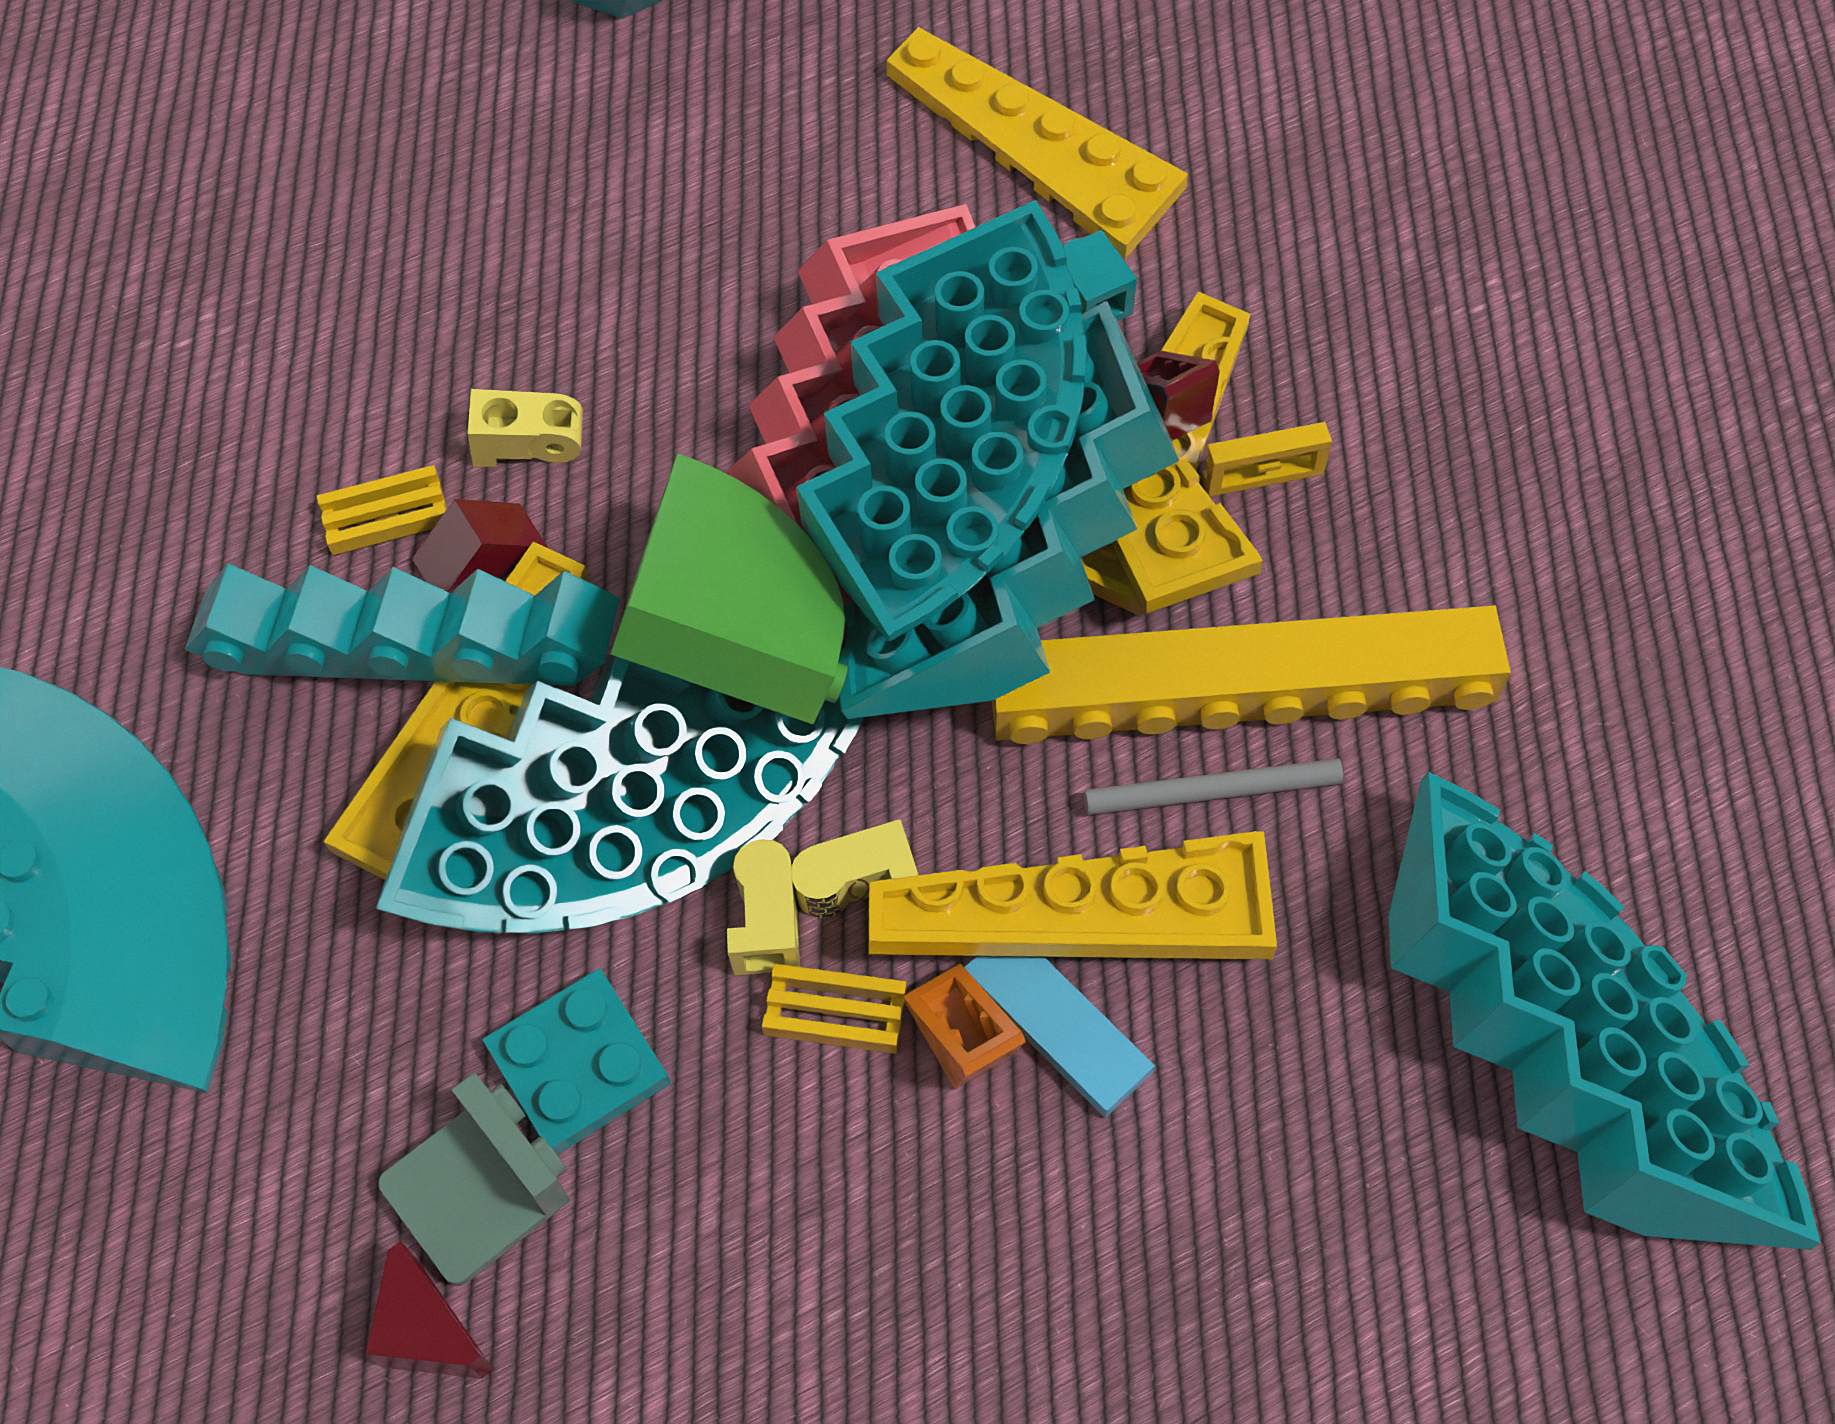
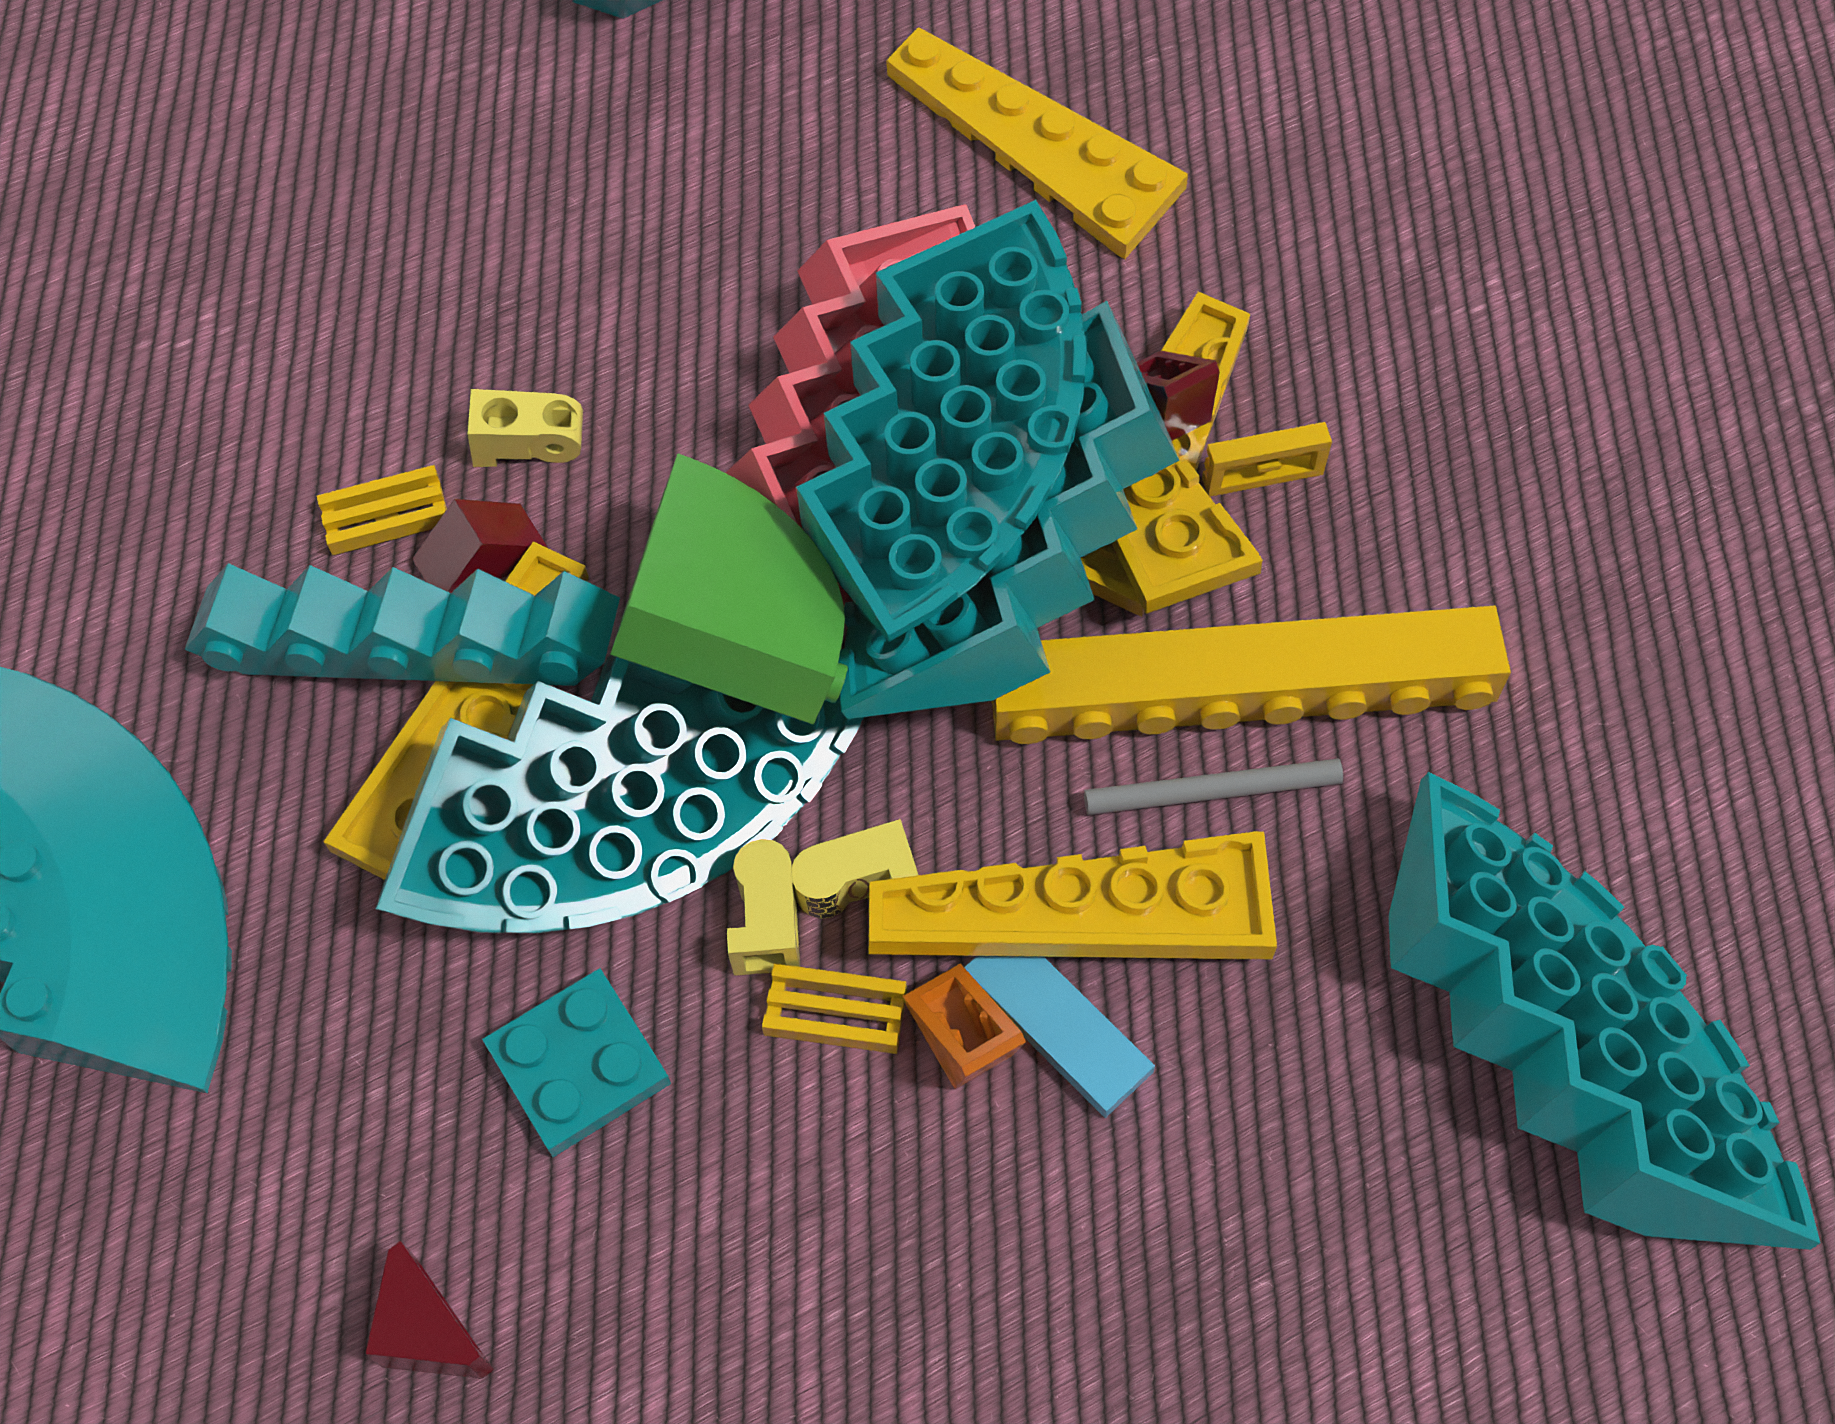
(475, 1184): sand green bracket -> none
(1101, 274): teal brick -> none

